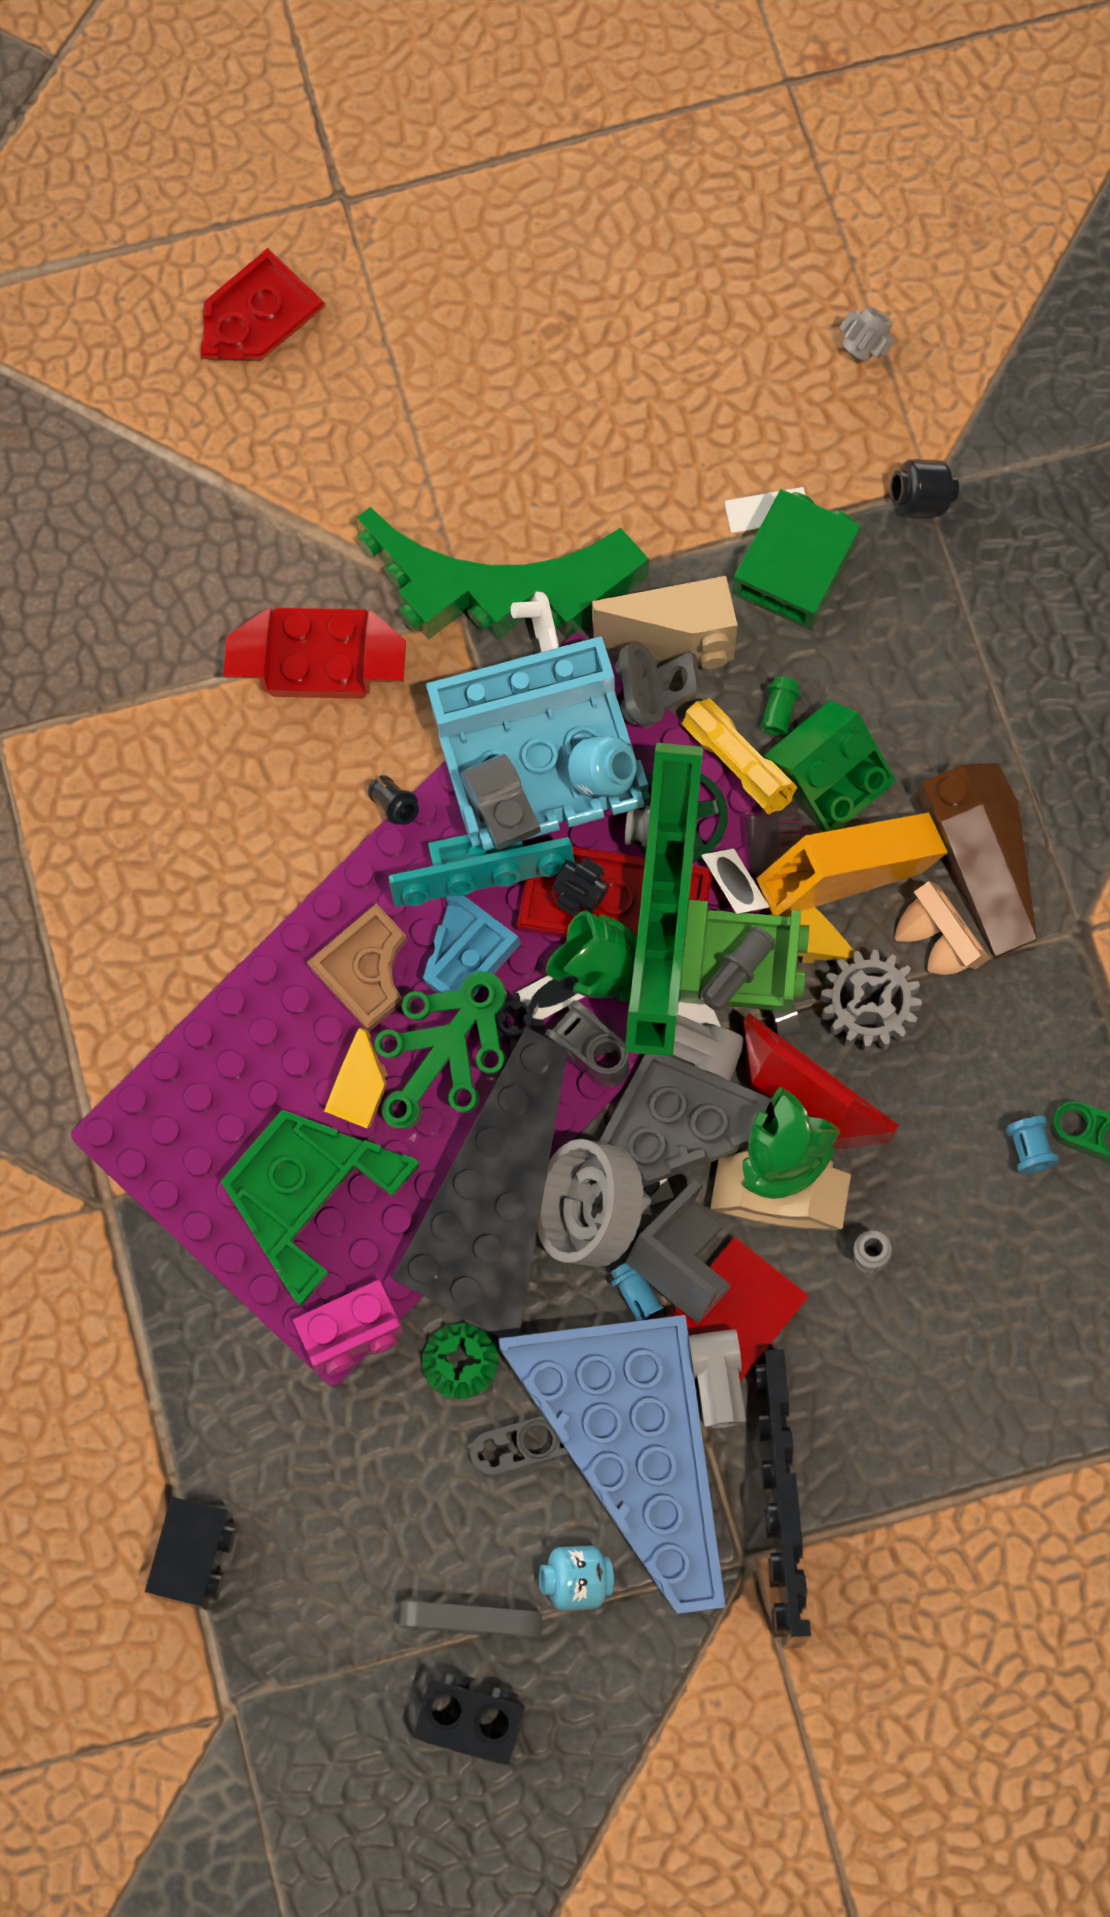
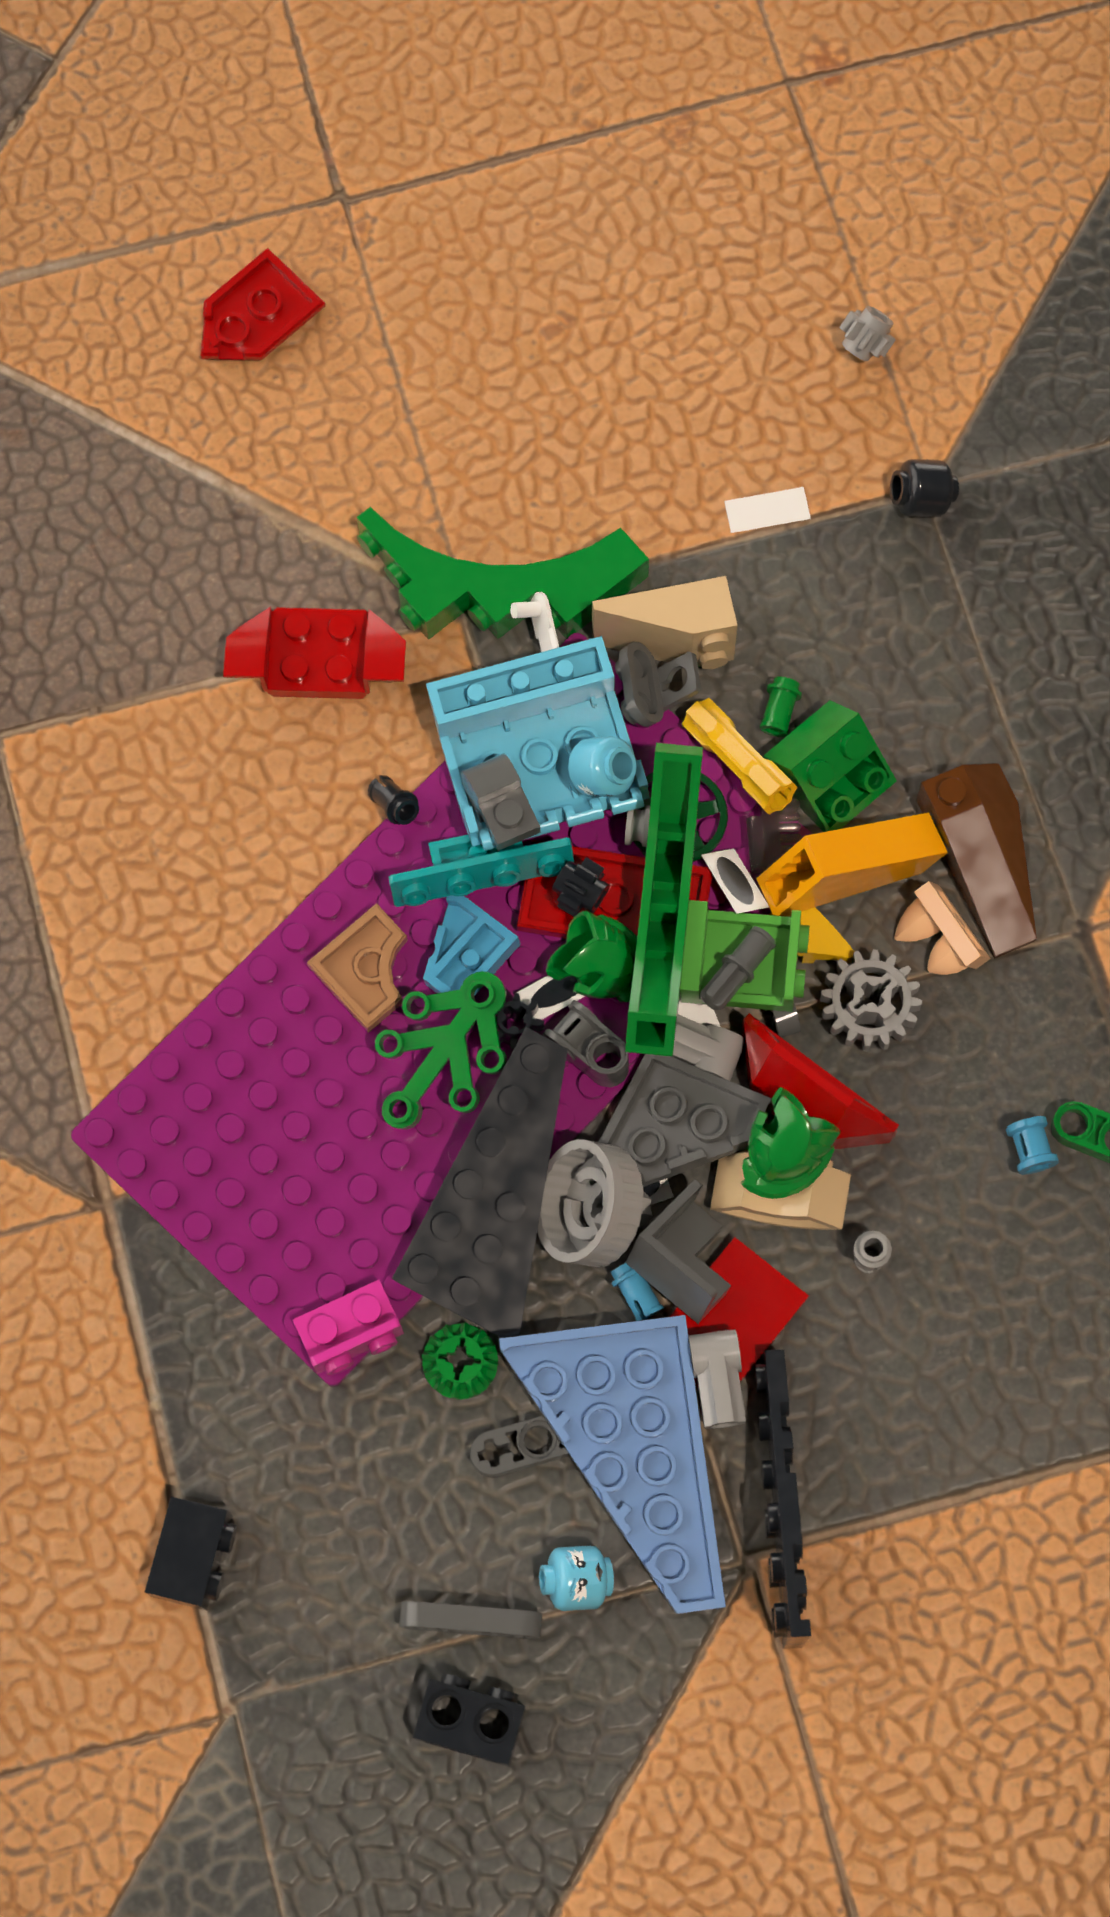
(291, 1177): green wing -> none
(358, 1083): yellow slope -> none
(796, 558): green brick -> none

